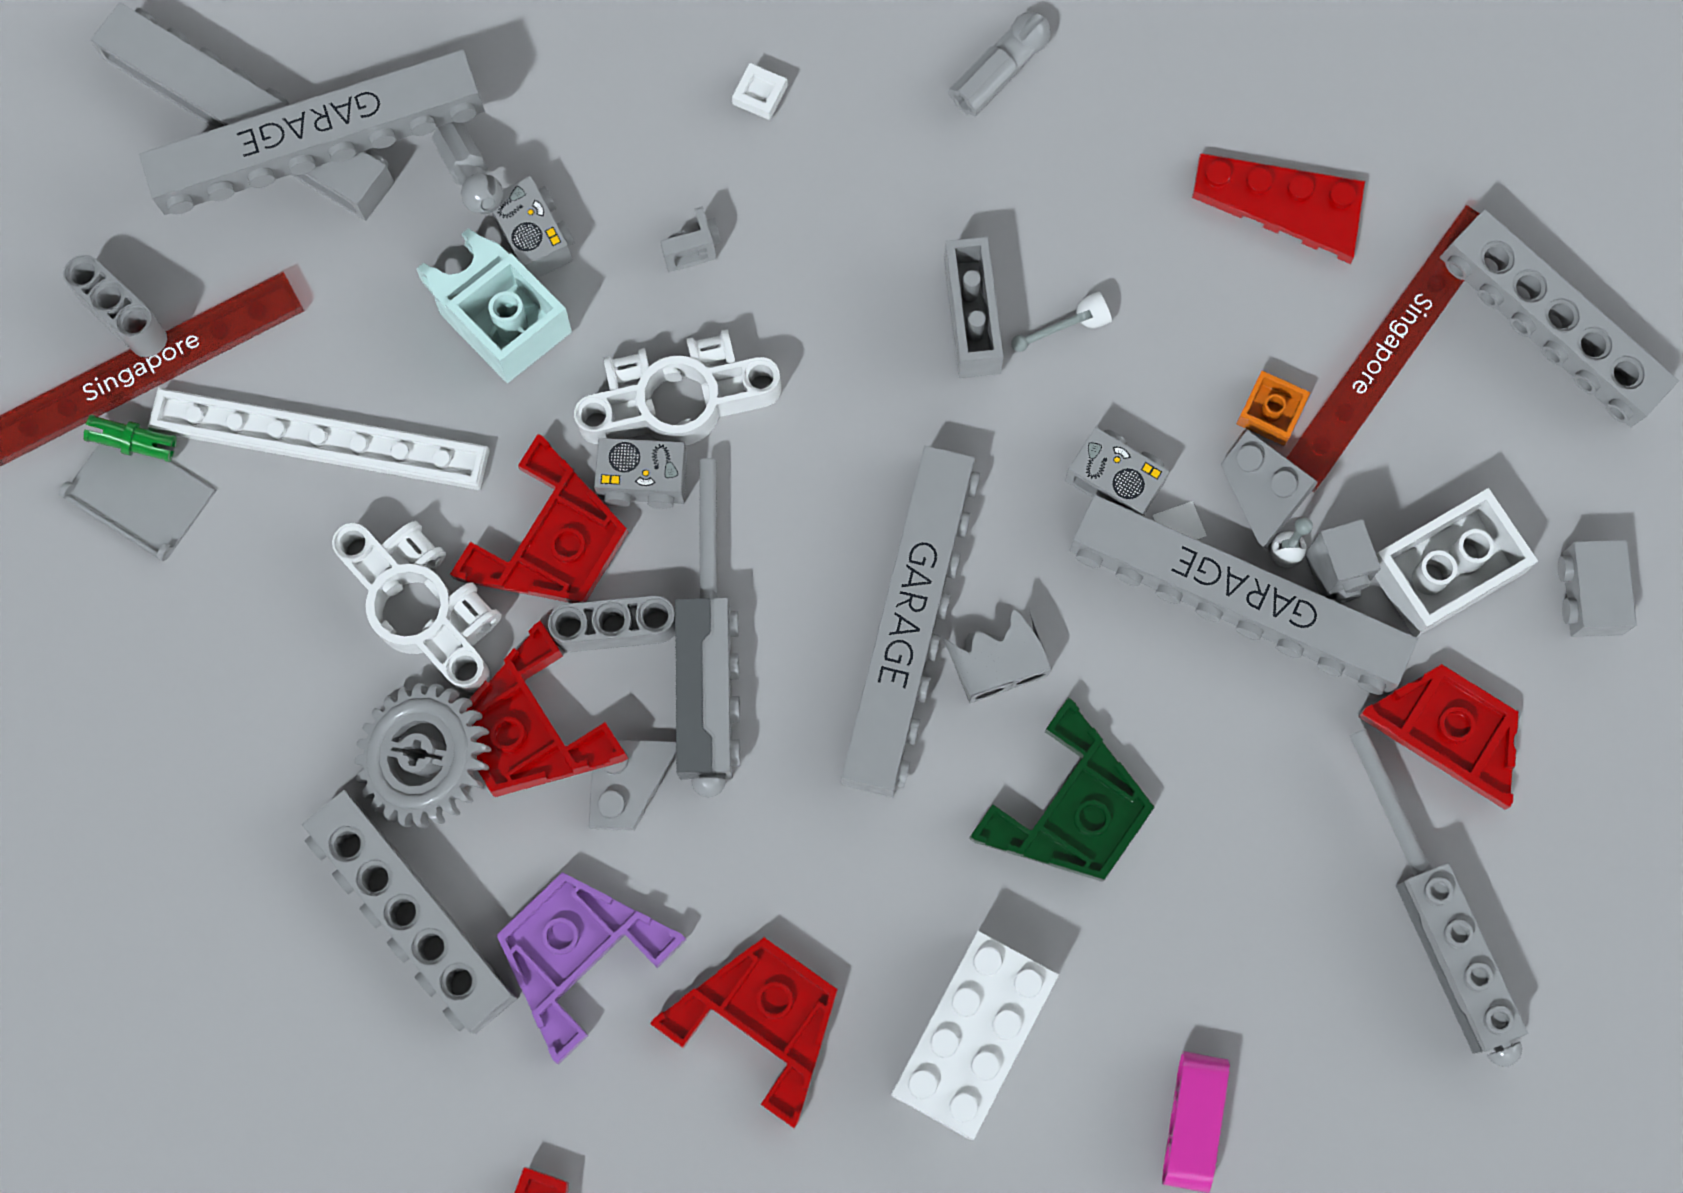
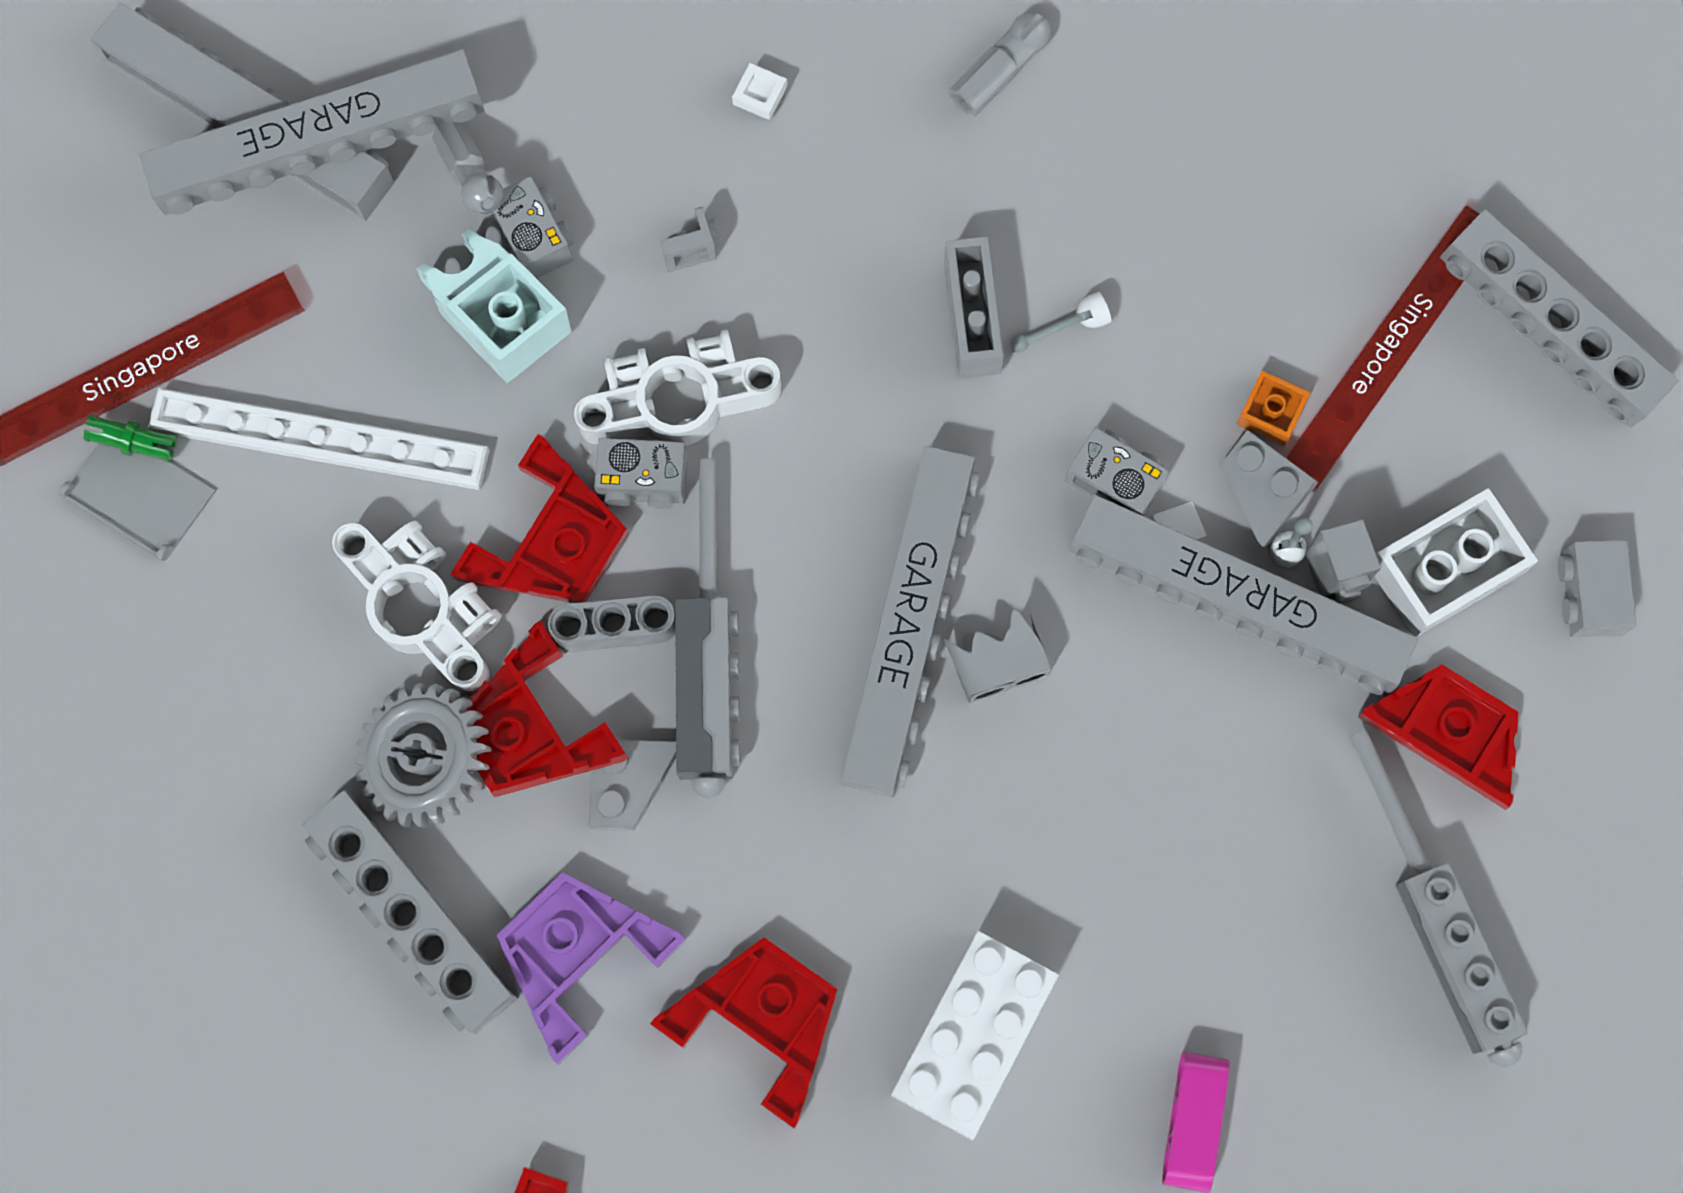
(115, 305): light grey beam -> none
(1088, 818): dark green wing -> none
(1300, 203): red wing -> none

